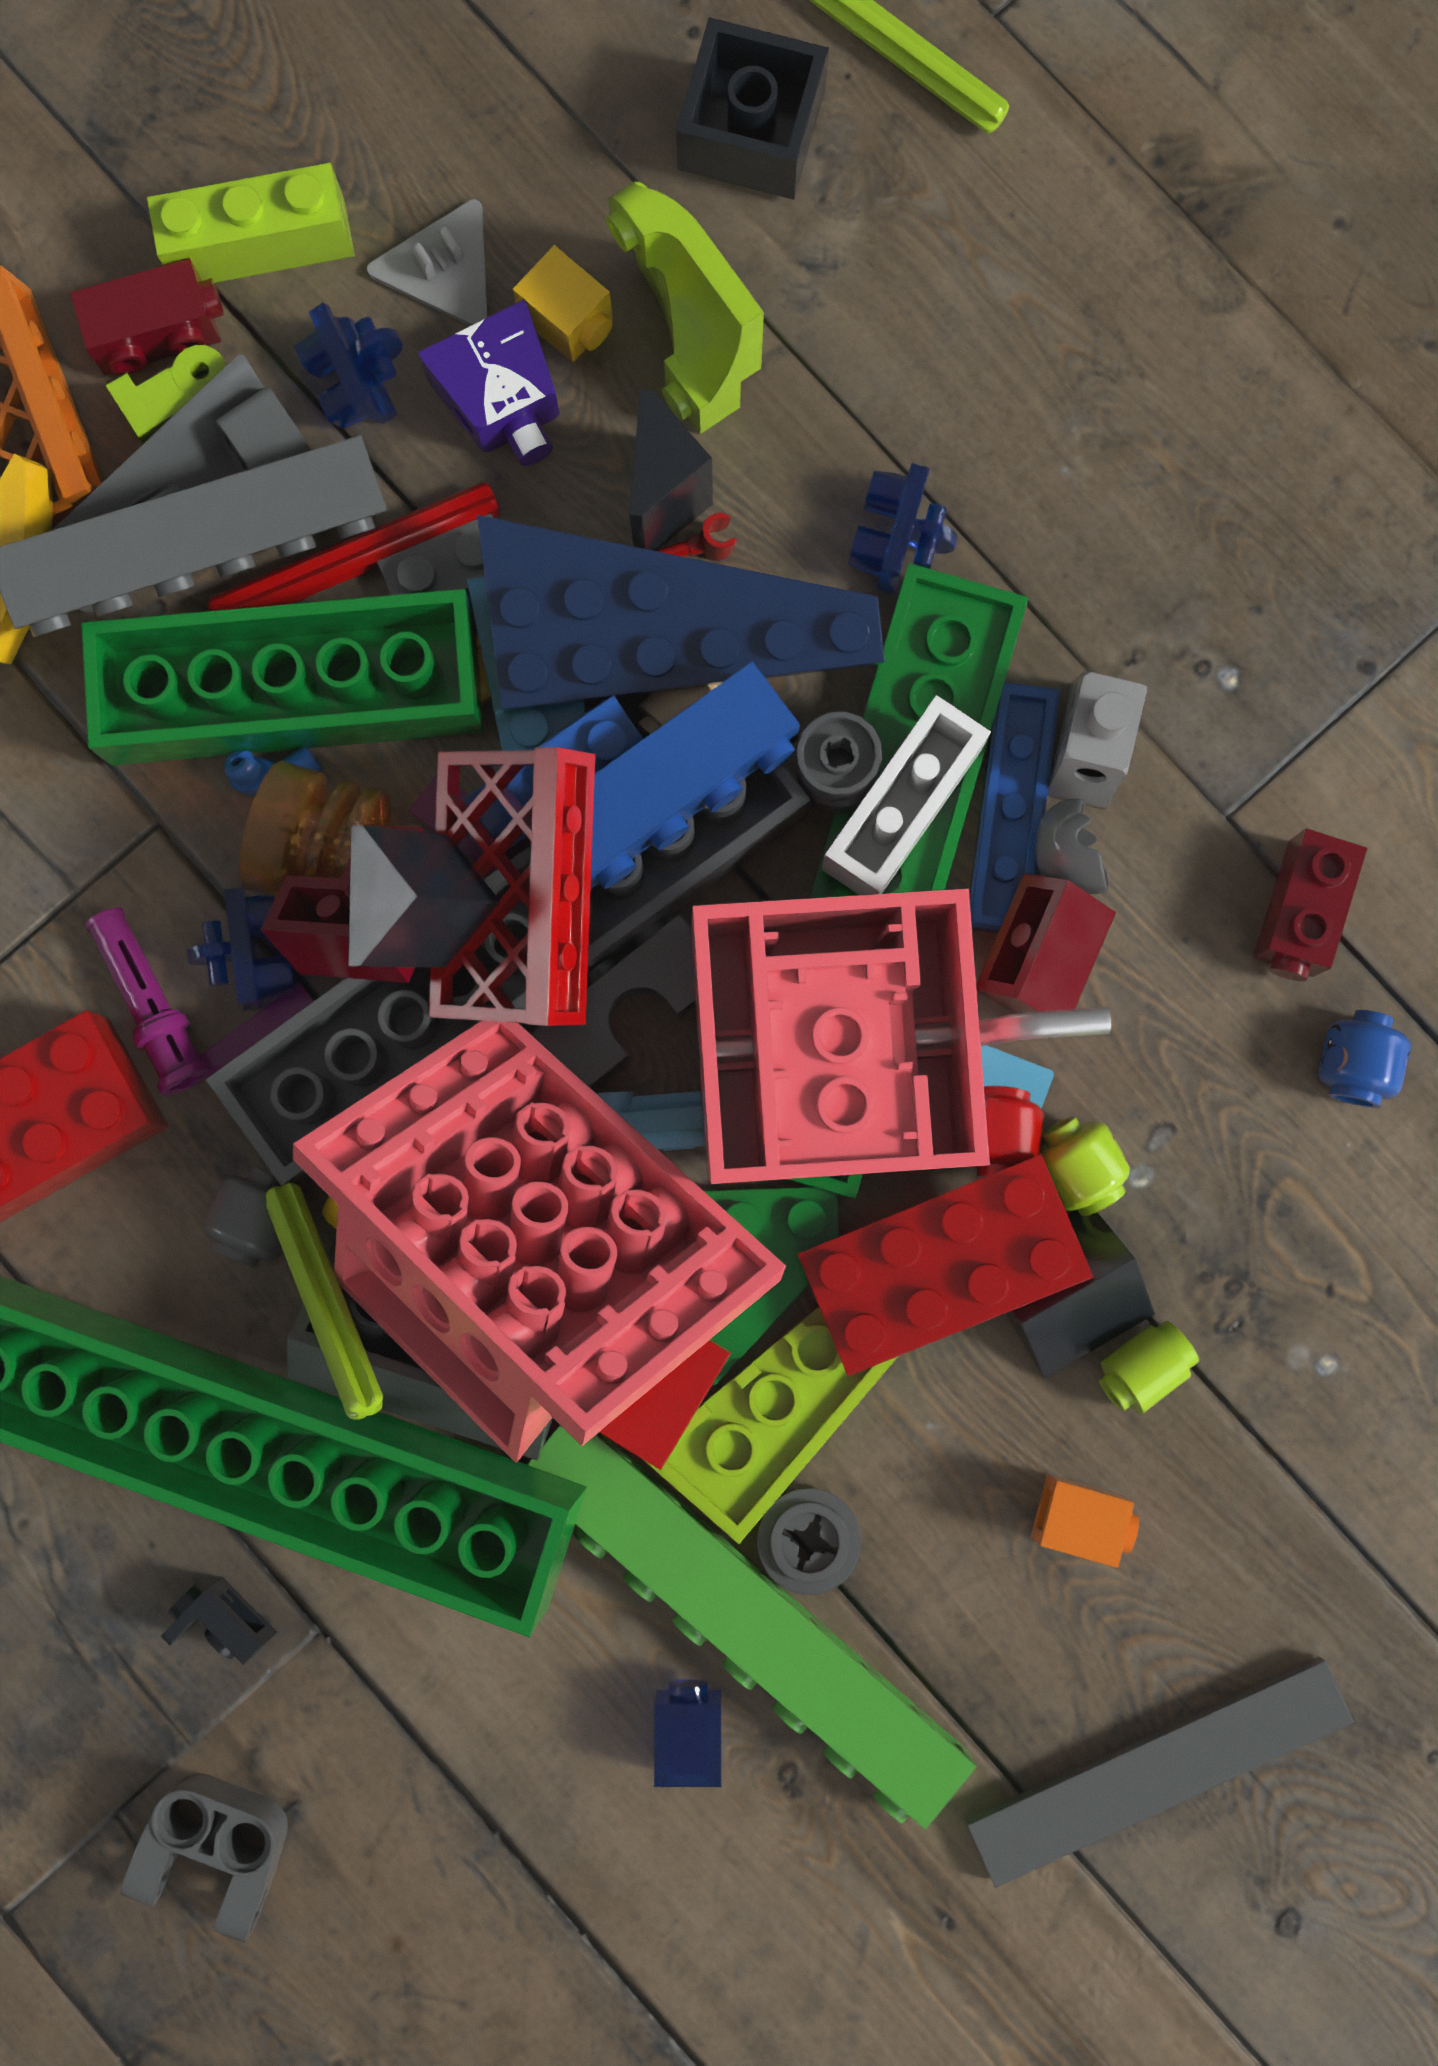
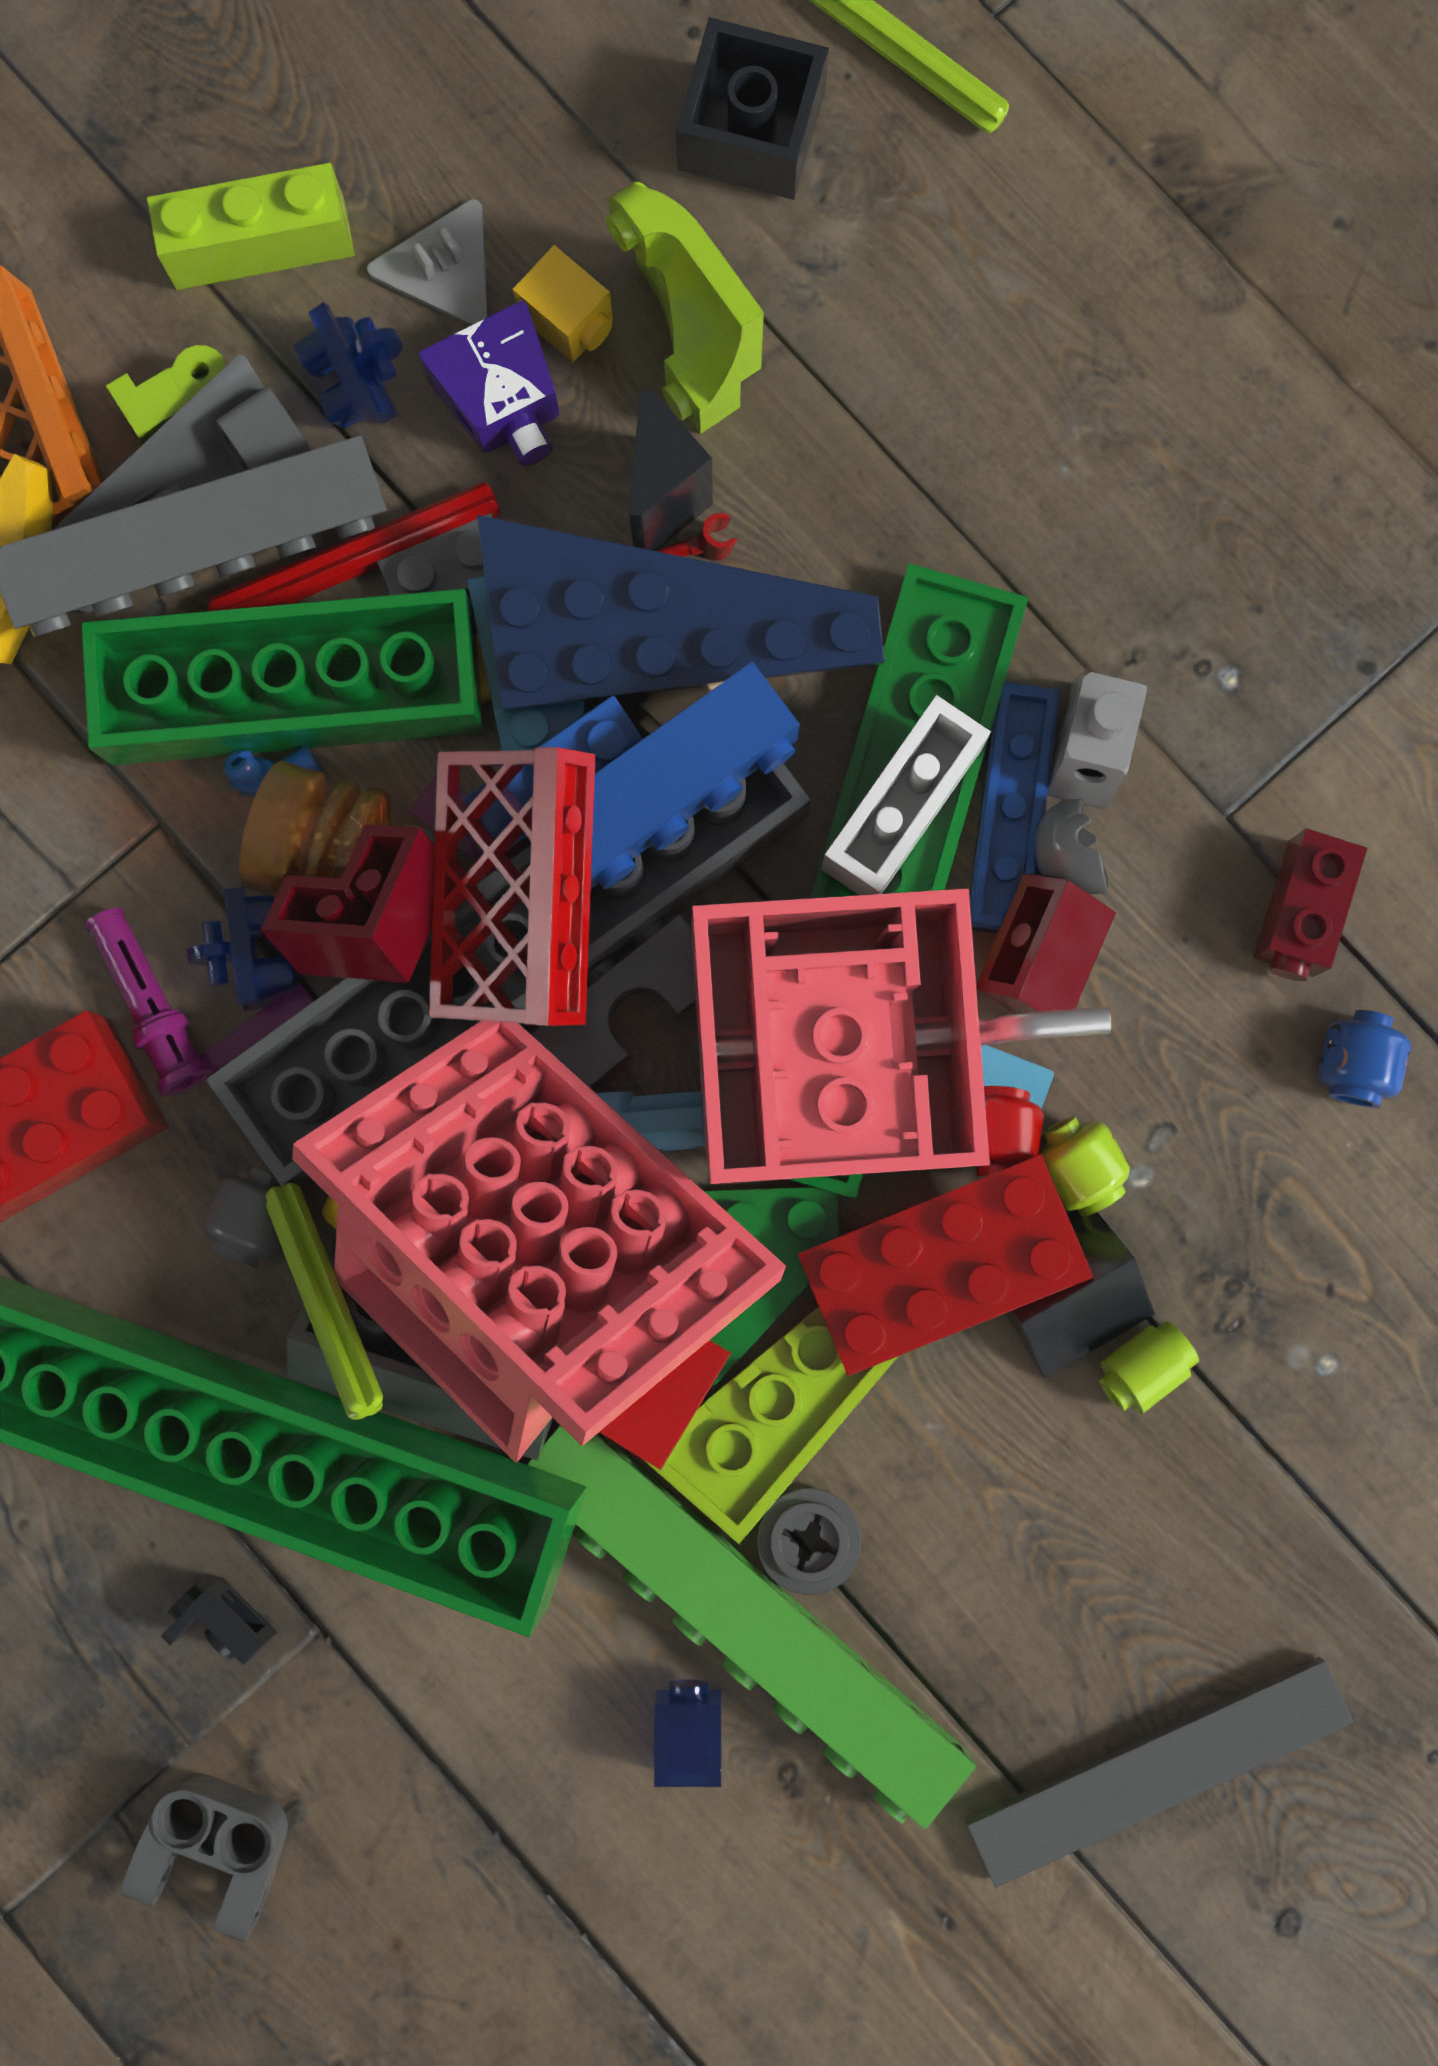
(147, 316): dark red brick -> none
(412, 898): black slope -> none
(838, 761): dark grey wheel -> none
(900, 498): clear blue hips -> none
(1085, 1521): orange brick -> none

